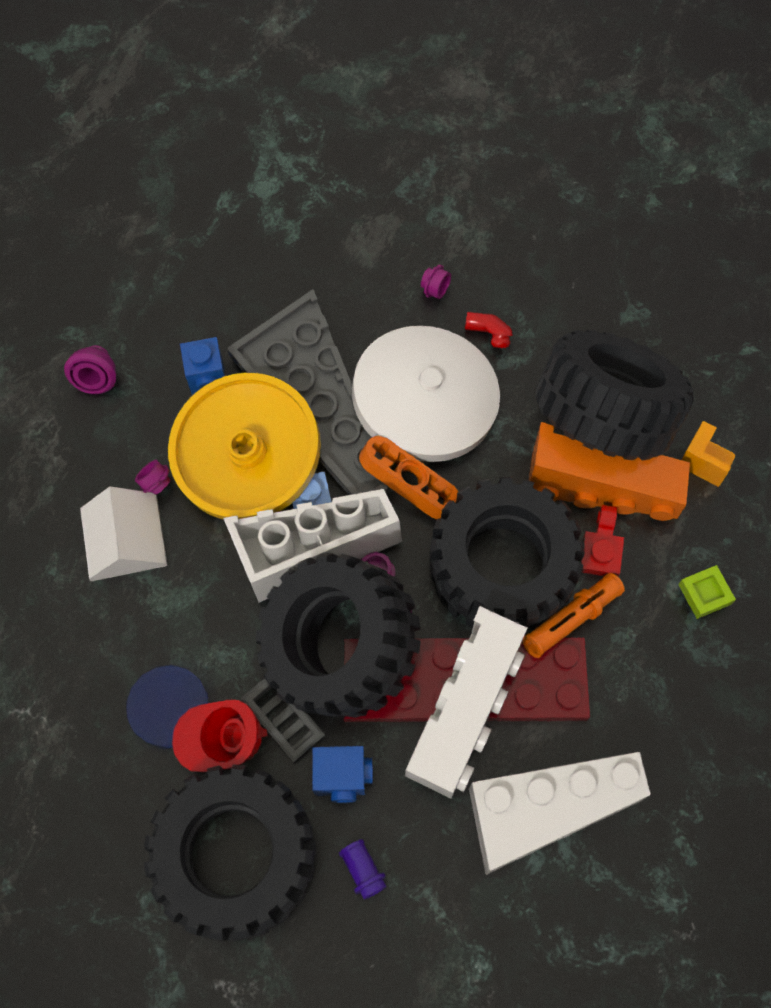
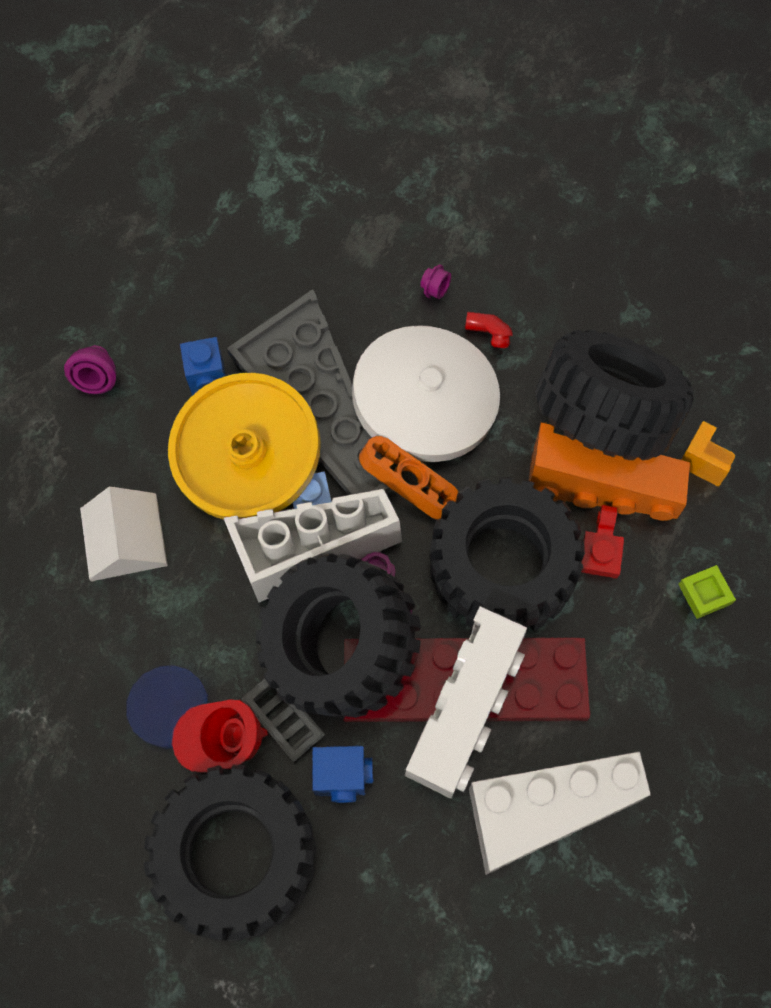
(153, 477): magenta plate -> none
(363, 869): dark purple pin -> none
(604, 591): orange pin -> none

